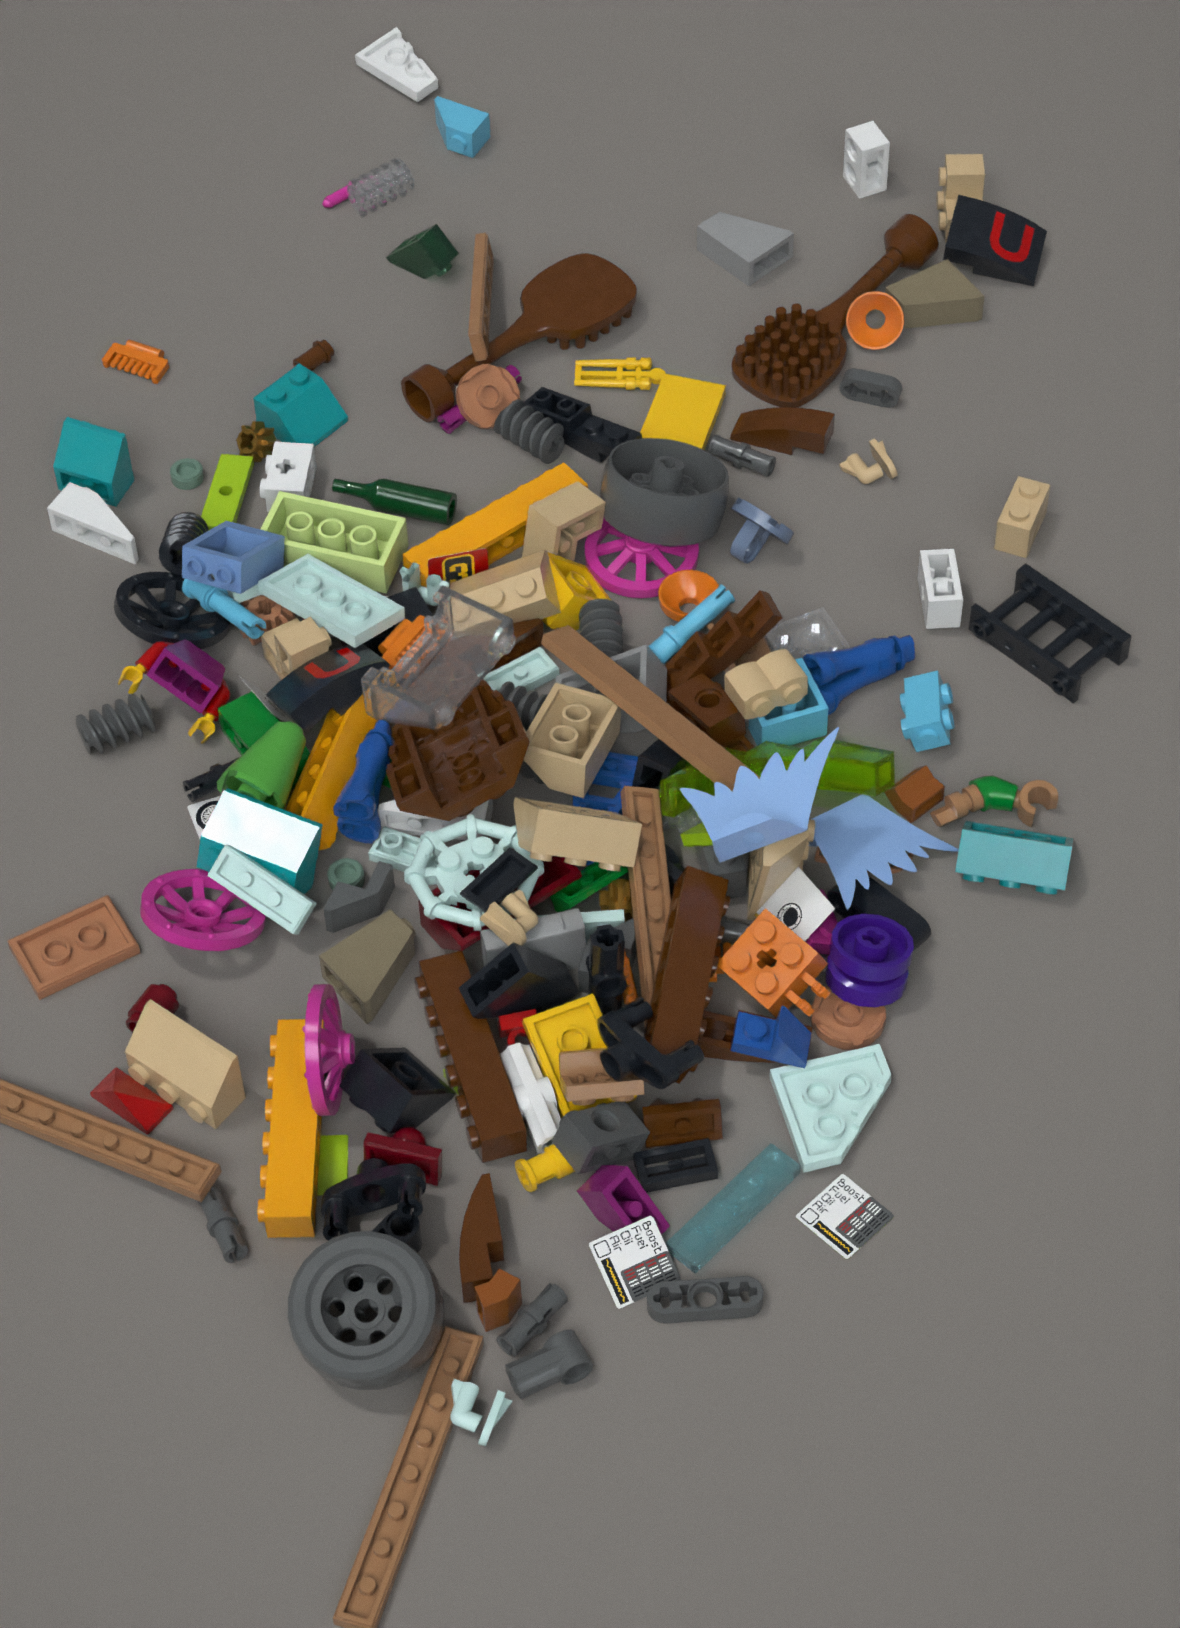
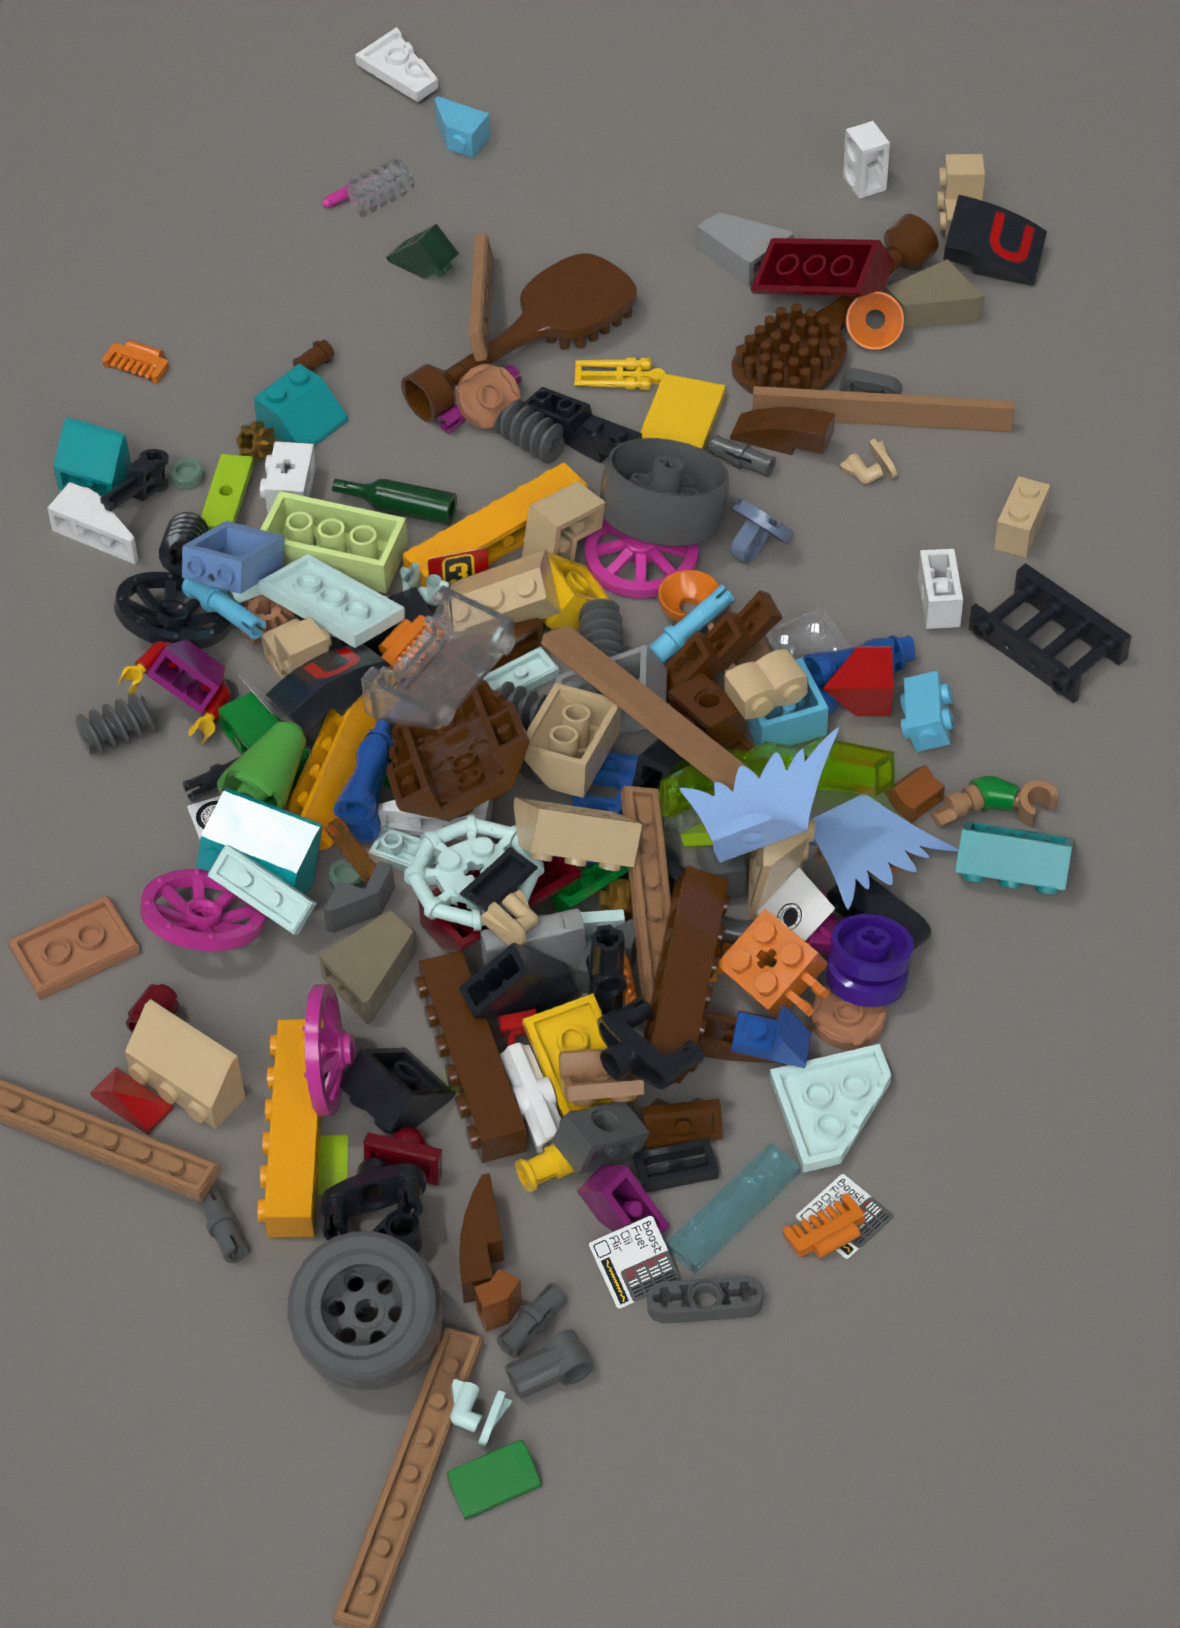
(143, 479): none -> black connector
(351, 848): none -> clear orange axle
(493, 1479): none -> green slope
(823, 267): none -> dark red slope
(829, 1236): none -> orange piece
(865, 682): none -> red slope
(894, 408): none -> medium nougat tile

